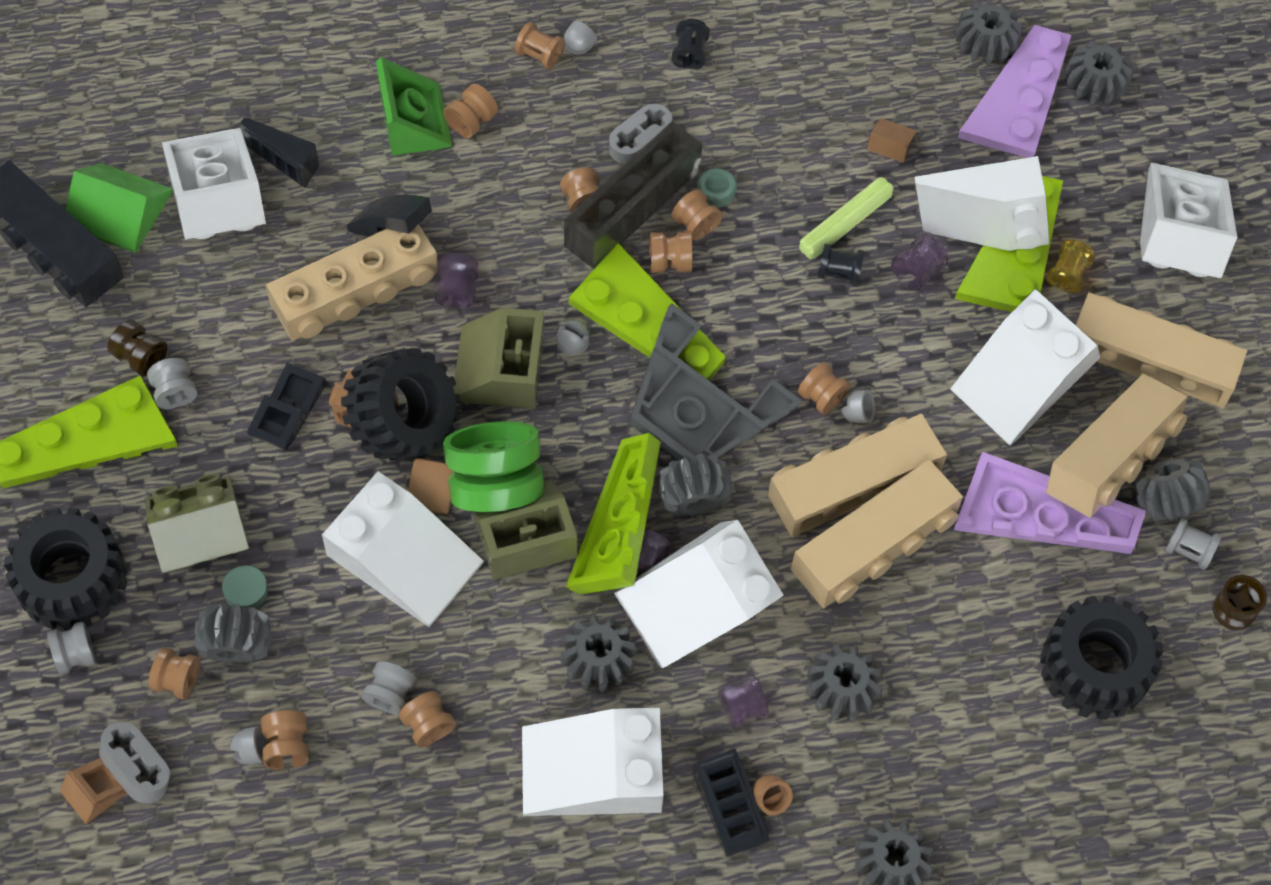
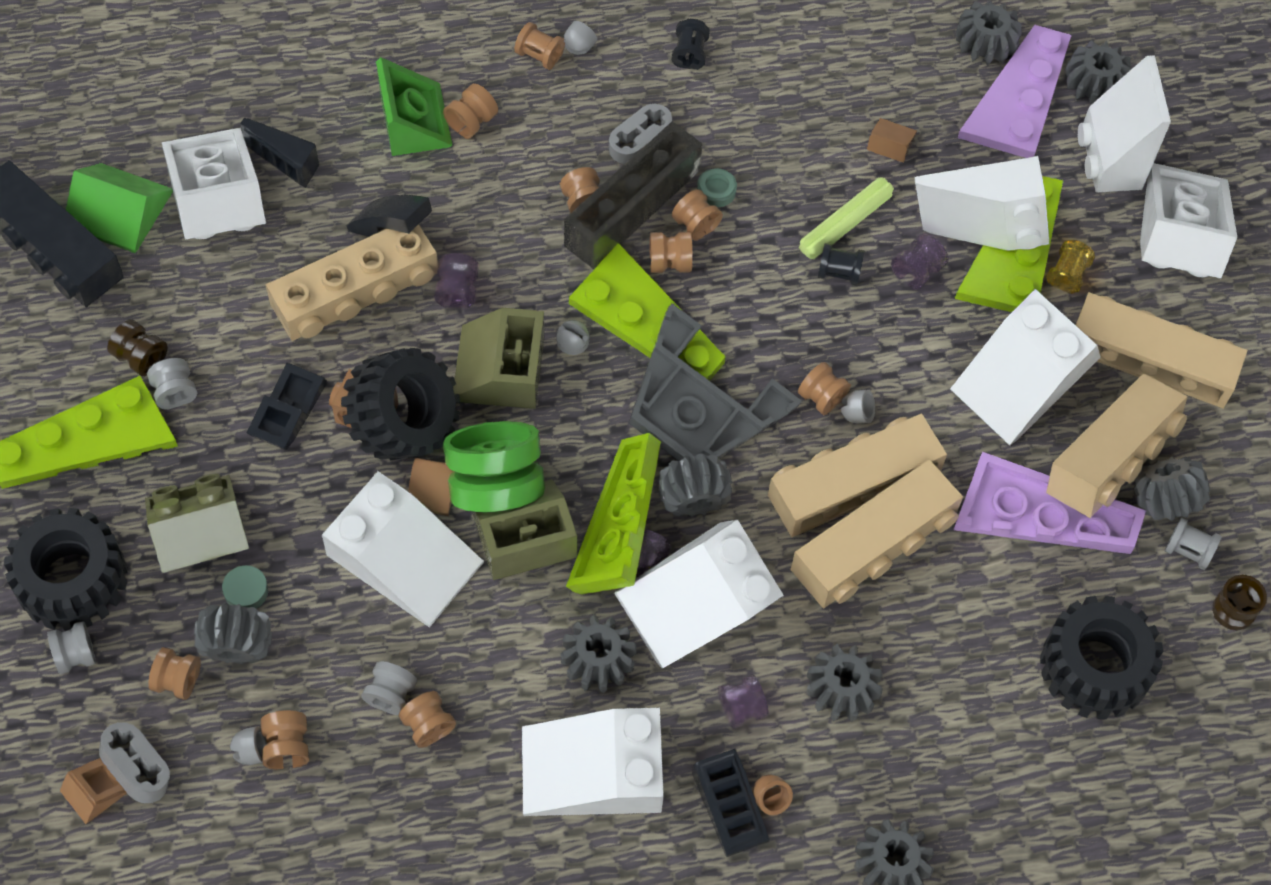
(1125, 130): none -> white slope

